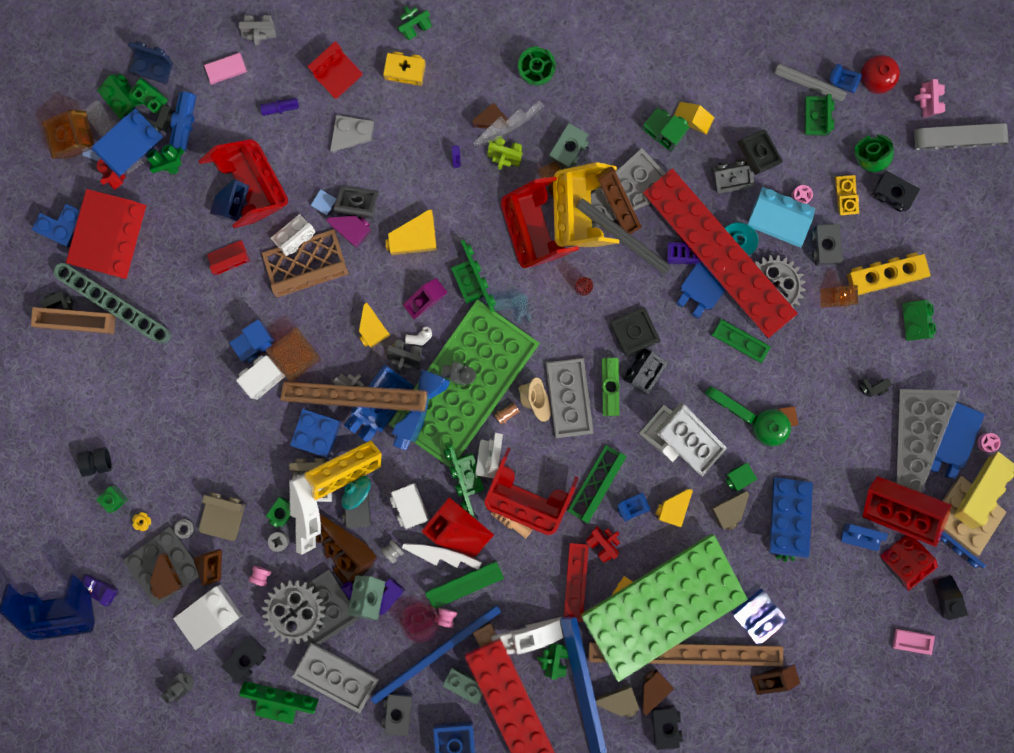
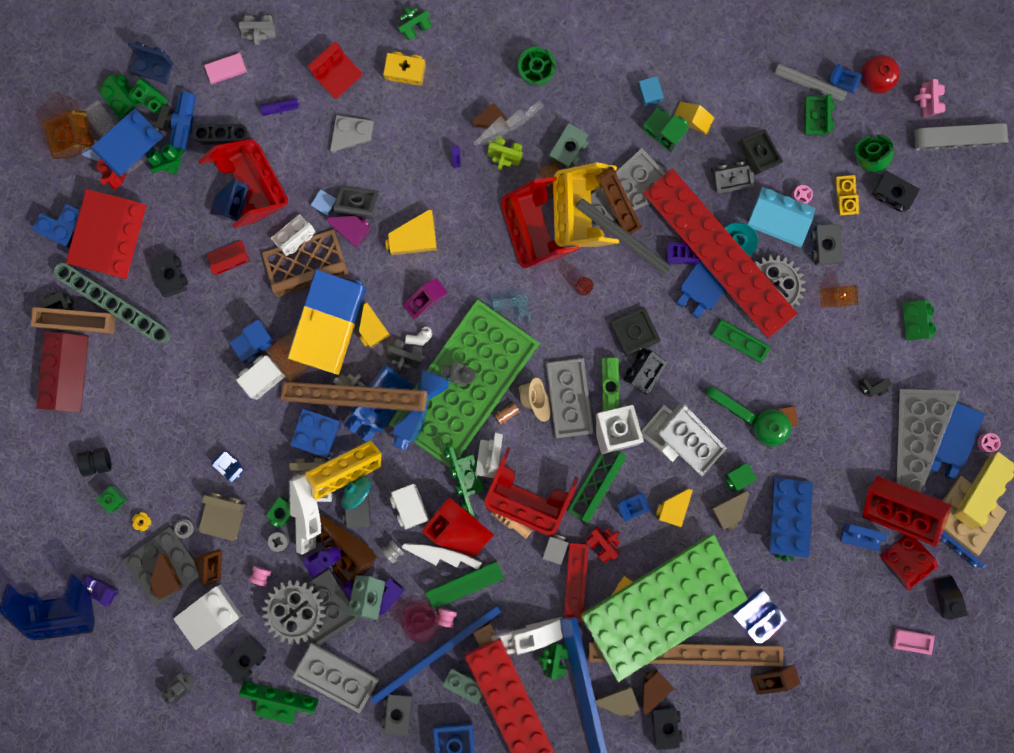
(62, 372): none -> dark red slope
(161, 266): none -> black brick
(213, 130): none -> black beam
(228, 466): none -> bracket
(318, 562): none -> dark purple leg
(327, 322): none -> door
(469, 280): green bracket -> none
(555, 549): none -> light grey brick
(618, 429): none -> white slope
(650, 91): none -> dark azure panel
(916, 263): yellow brick -> none

